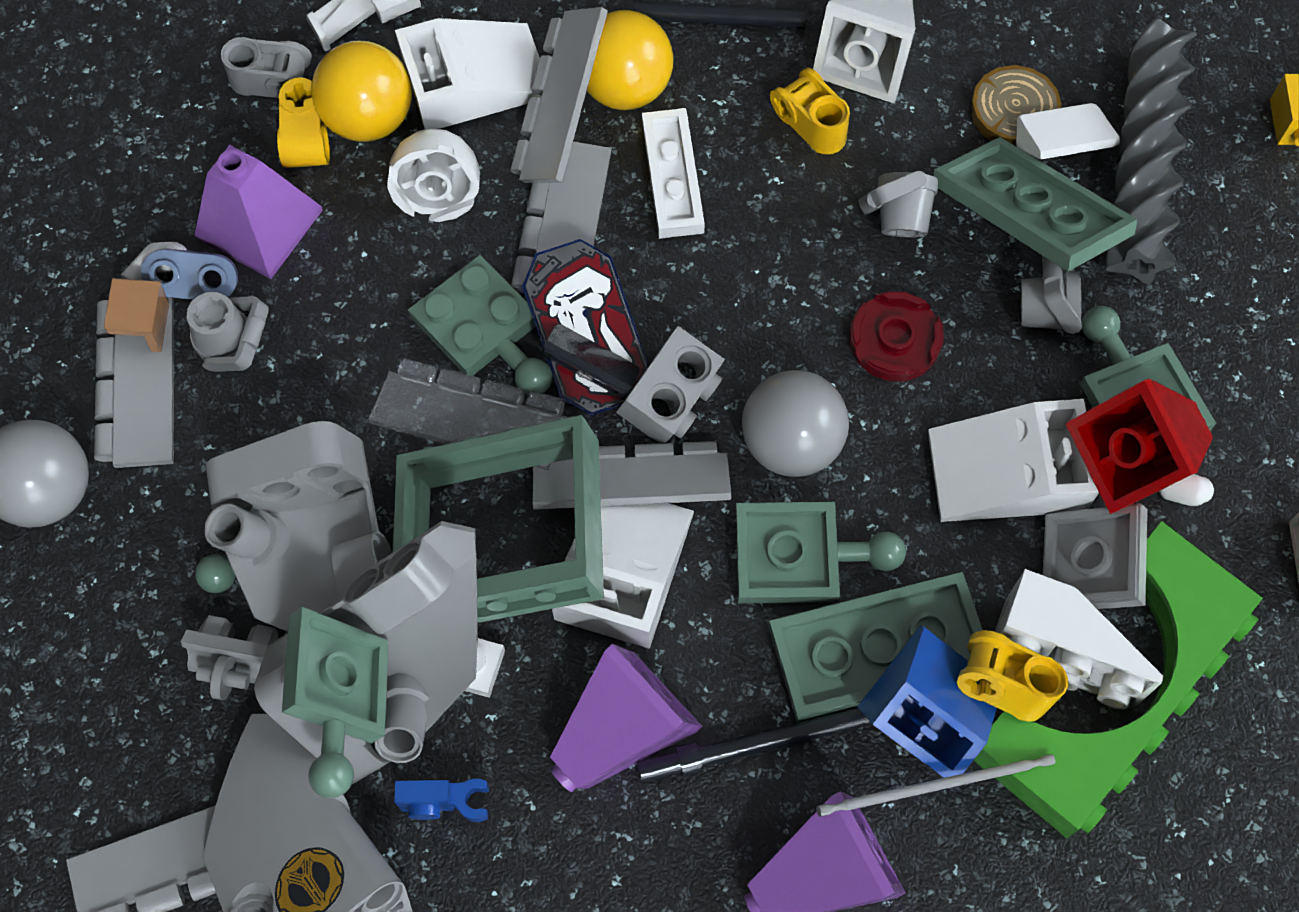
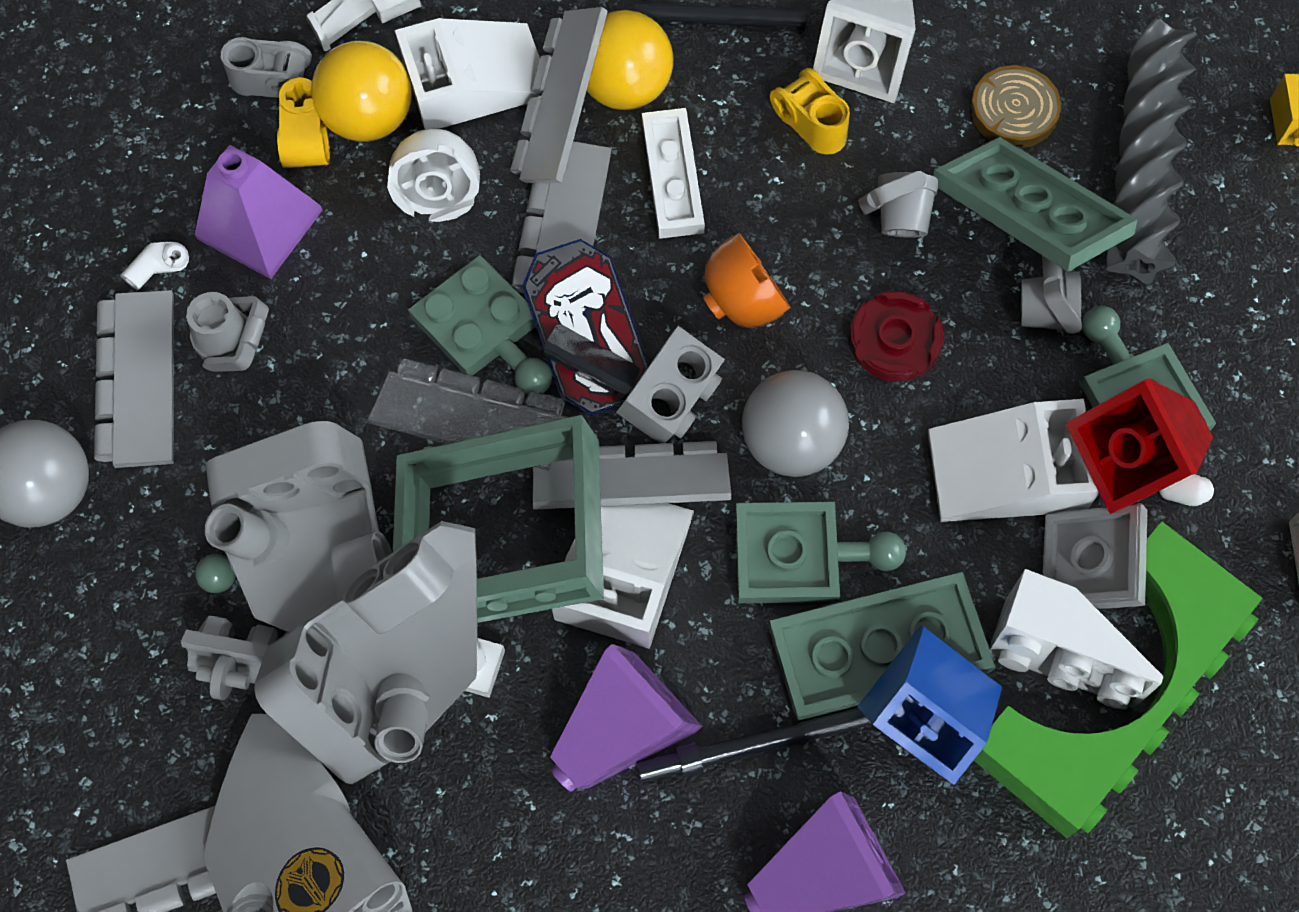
(138, 310): medium nougat panel -> none
(189, 272): sand blue plate -> none
(338, 682): sand green plate -> none
(428, 797): blue plate -> none
(741, 286): none -> orange cylinder
(934, 785): light grey piece -> none
(1011, 676): yellow piece -> none
(1065, 131): white slope -> none

